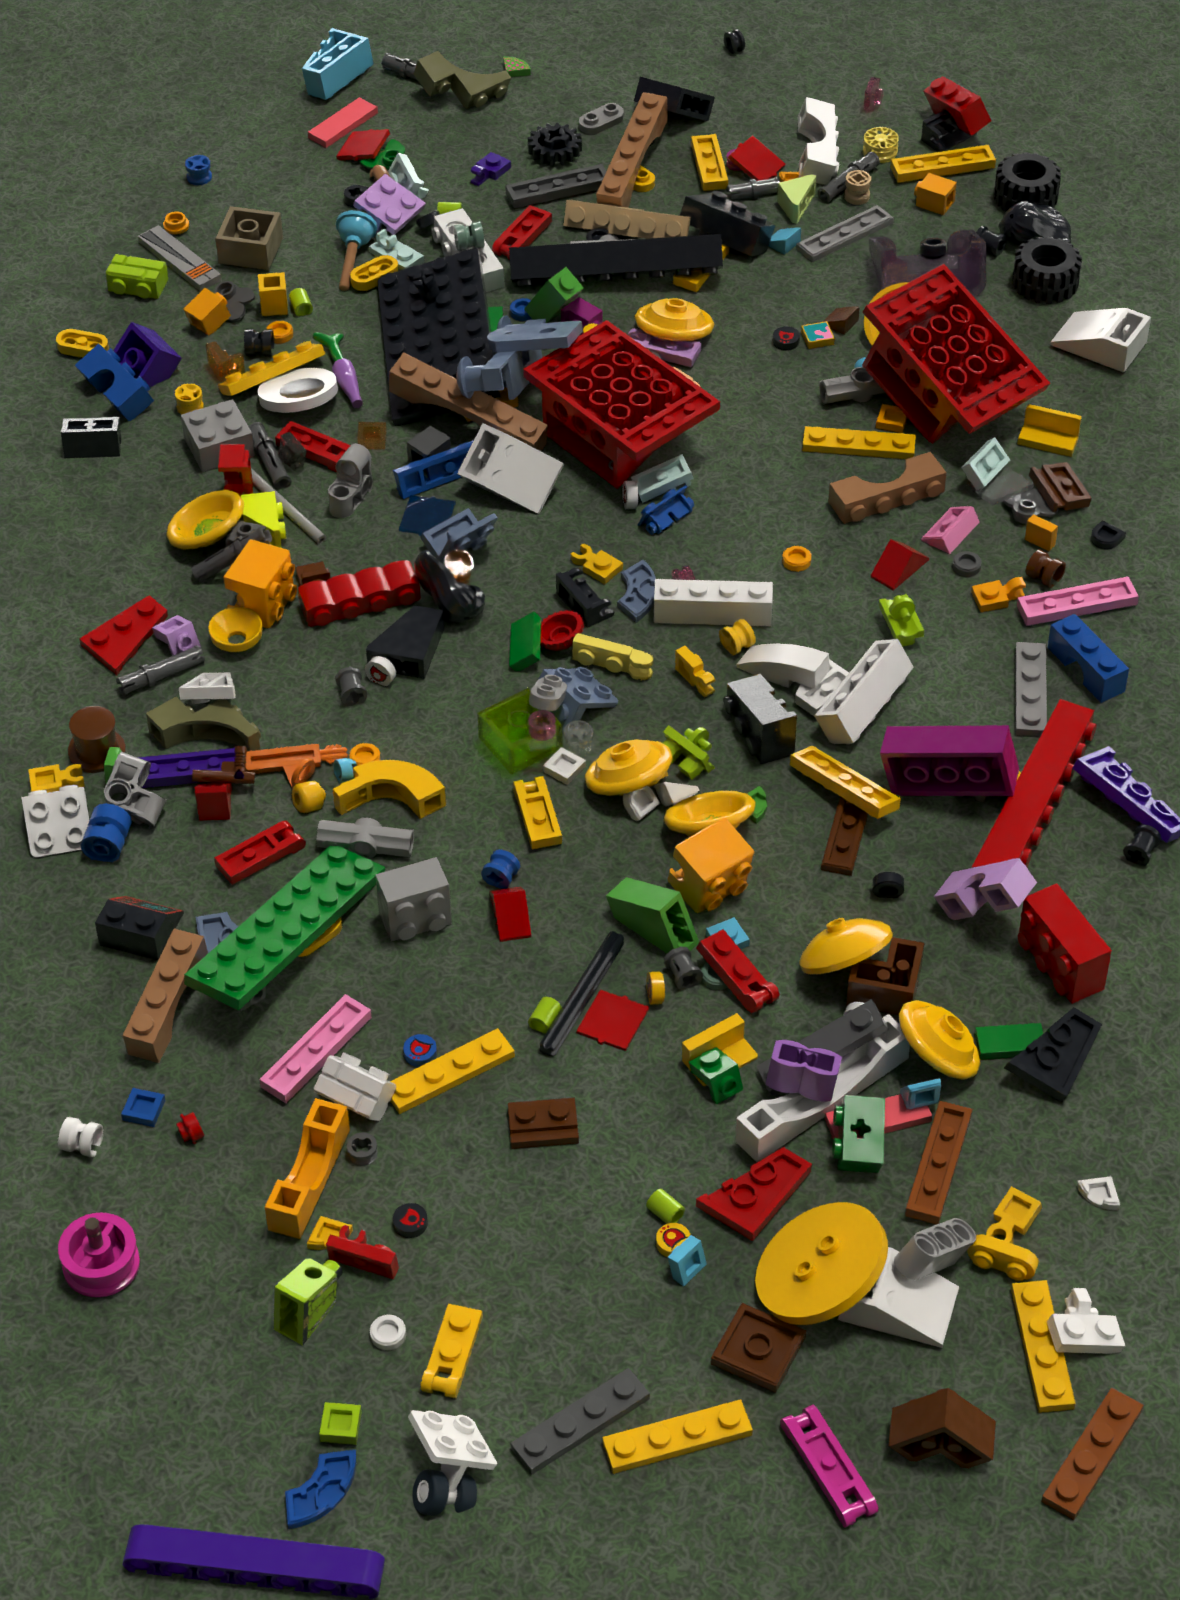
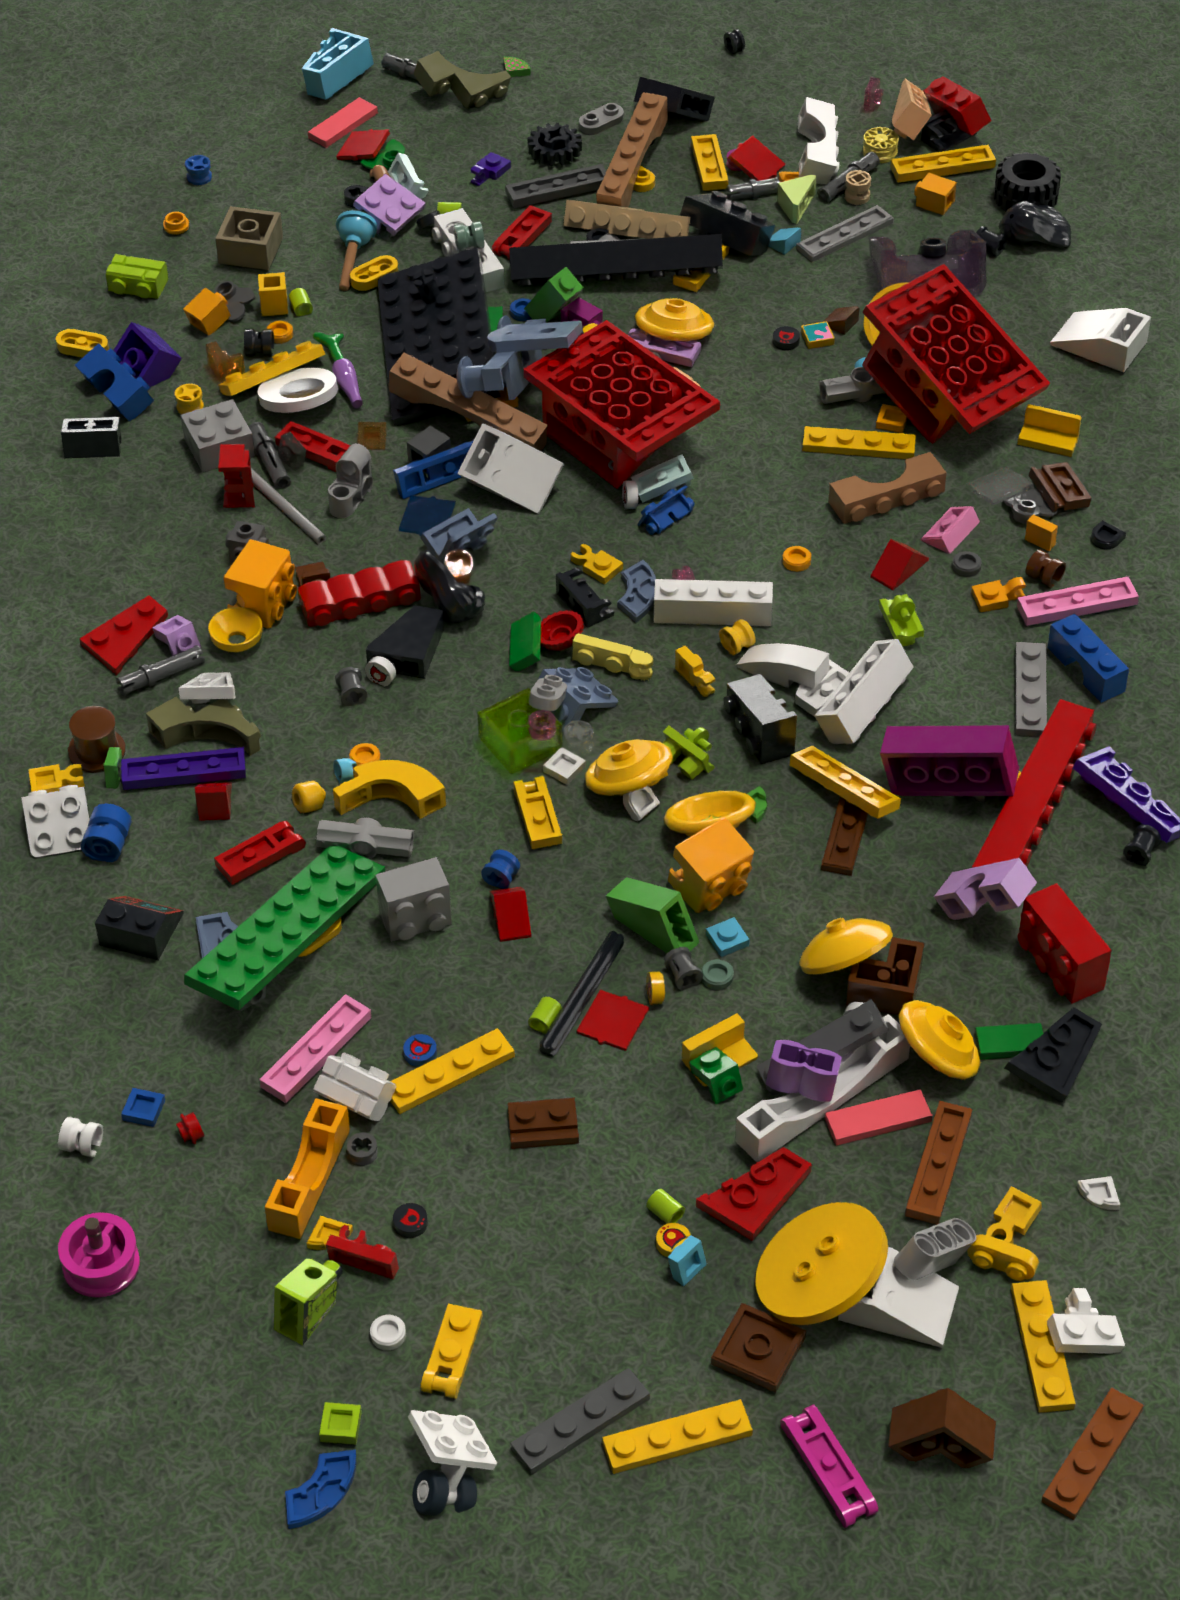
(128, 778): light grey piece -> none
(153, 1017): medium nougat arch -> none
(179, 258): light grey tile -> none
(205, 520): yellow piece -> none
(228, 555): dark grey pin -> none
(228, 770): reddish brown hose -> none
(255, 1560): dark purple beam -> none
(263, 510): neon yellow slope -> none
(295, 761): orange piece -> none
(390, 246): light aqua plate -> none
(673, 793): white slope -> none
(737, 971): red plate -> none
(868, 1117): brick -> none
(888, 885): black tile -> none
(910, 111): none -> light nougat slope
(921, 1094): medium azure slope -> none
(985, 463): light aqua plate -> none
(1046, 270): black tyre -> none

